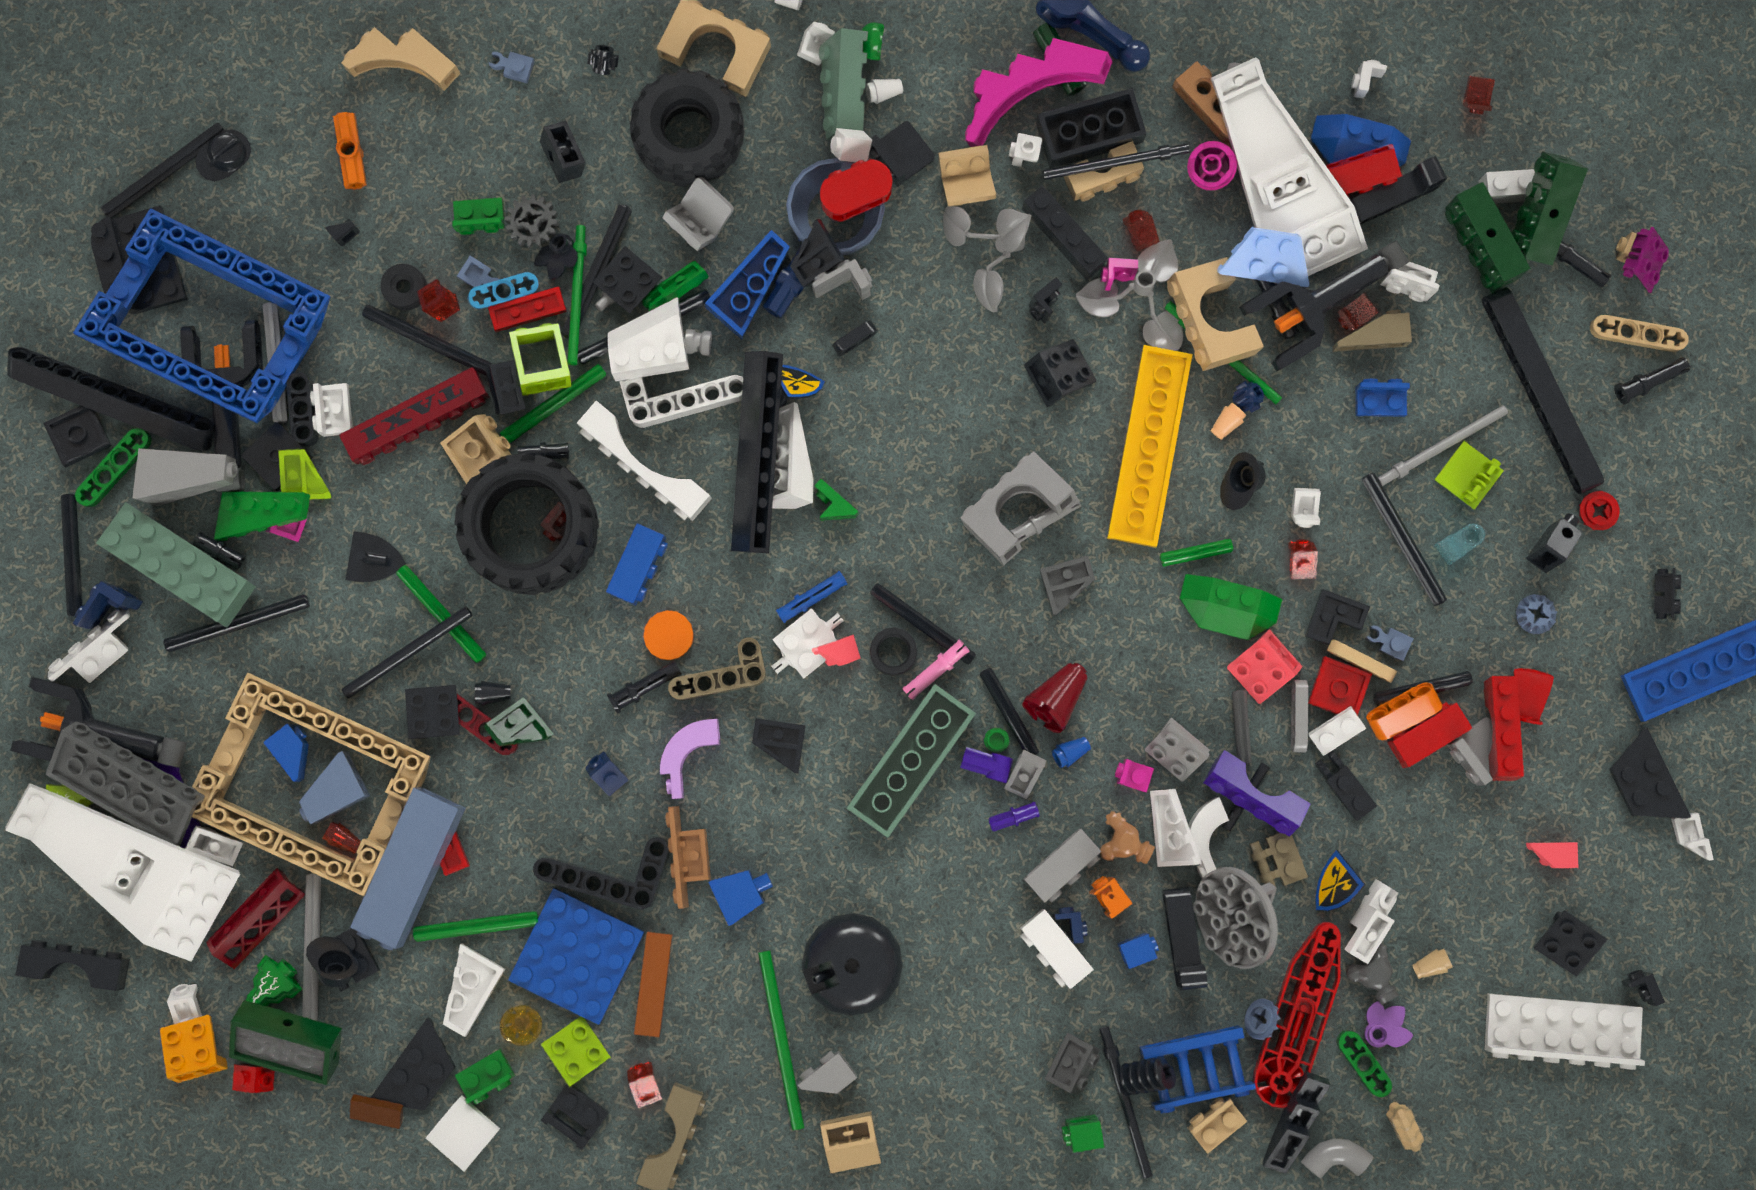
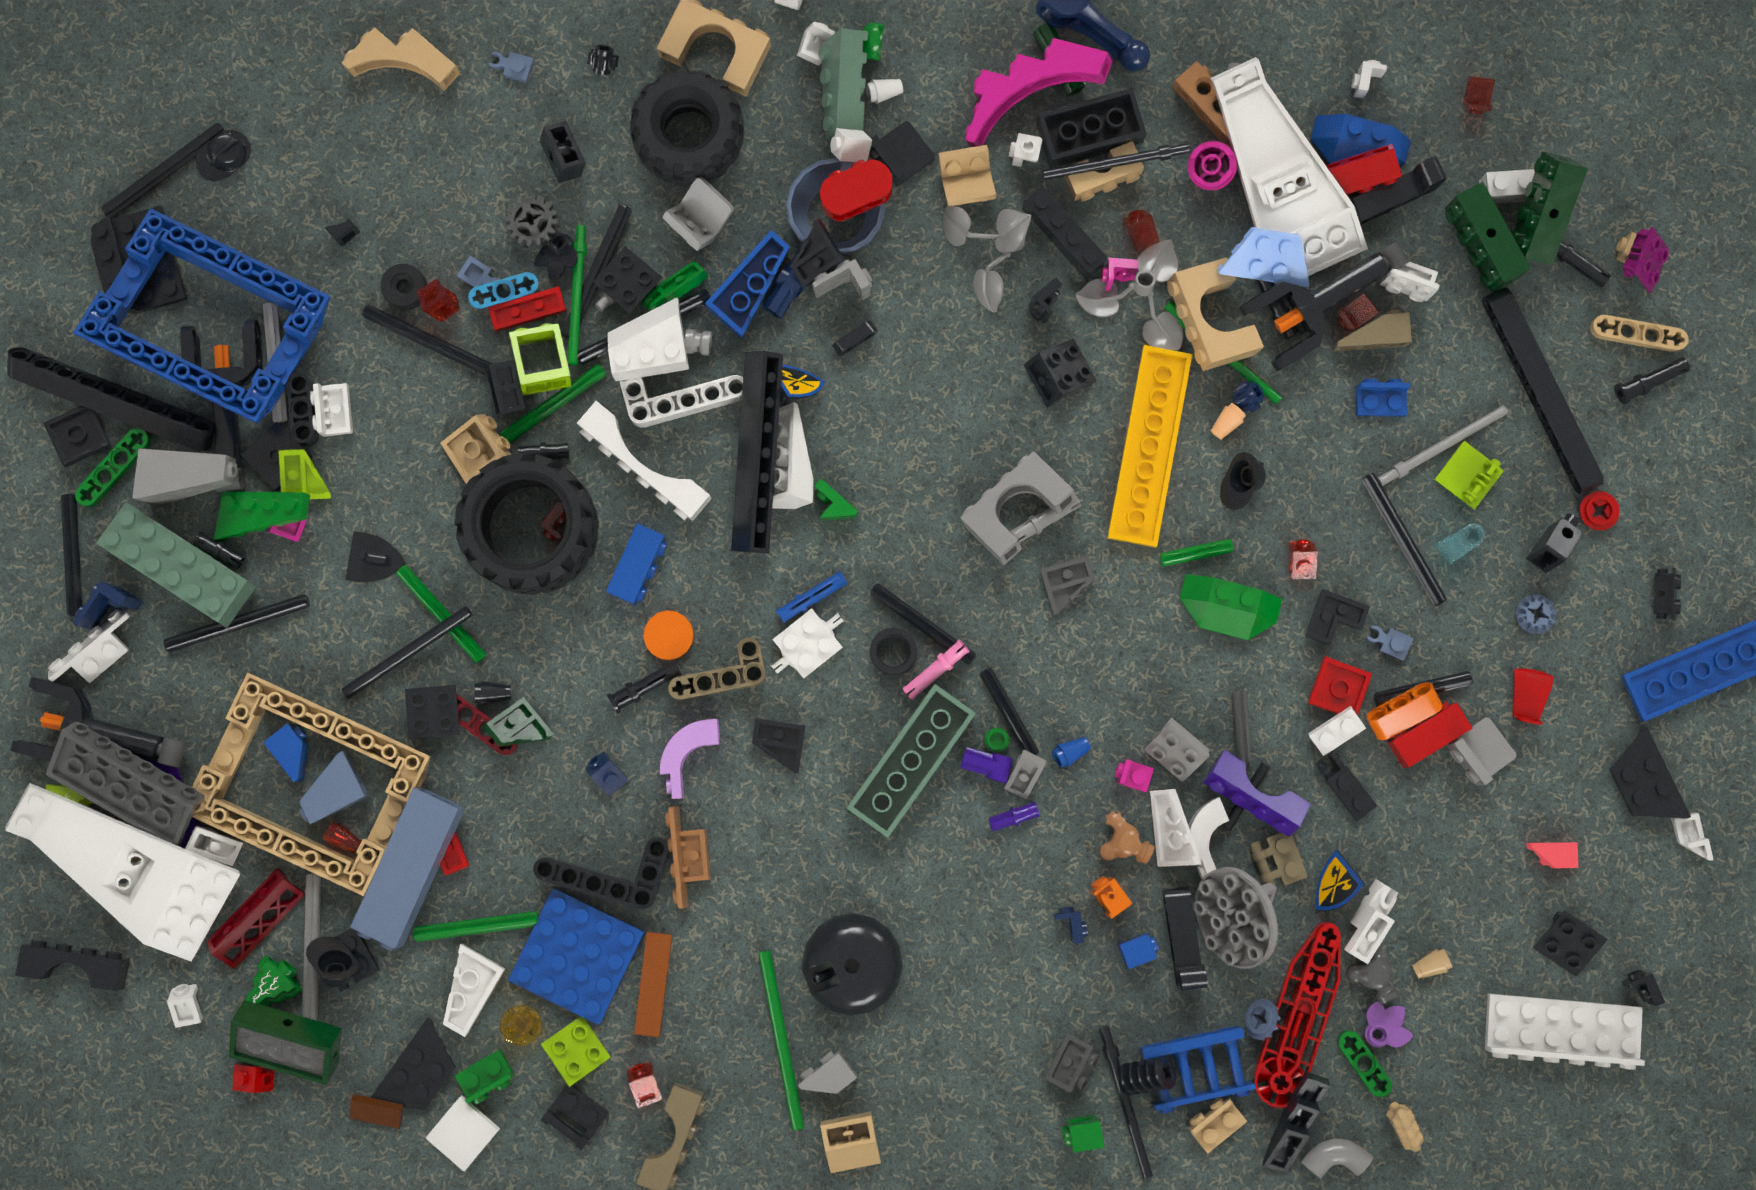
(190, 1050): light orange bracket -> none
(347, 137): orange piece -> none
(415, 416): dark red brick -> none
(478, 215): green bracket -> none
(739, 894): blue torso -> none
(839, 651): coral slope -> none
(1055, 949): white brick -> none
(1057, 697): dark red cone -> none
(1063, 866): light grey brick -> none
(1264, 667): coral bracket -> none
(1299, 716): light grey beam -> none
(1306, 507): white bracket -> none
(1361, 660): tan beam -> none
(1506, 748): red arch -> none

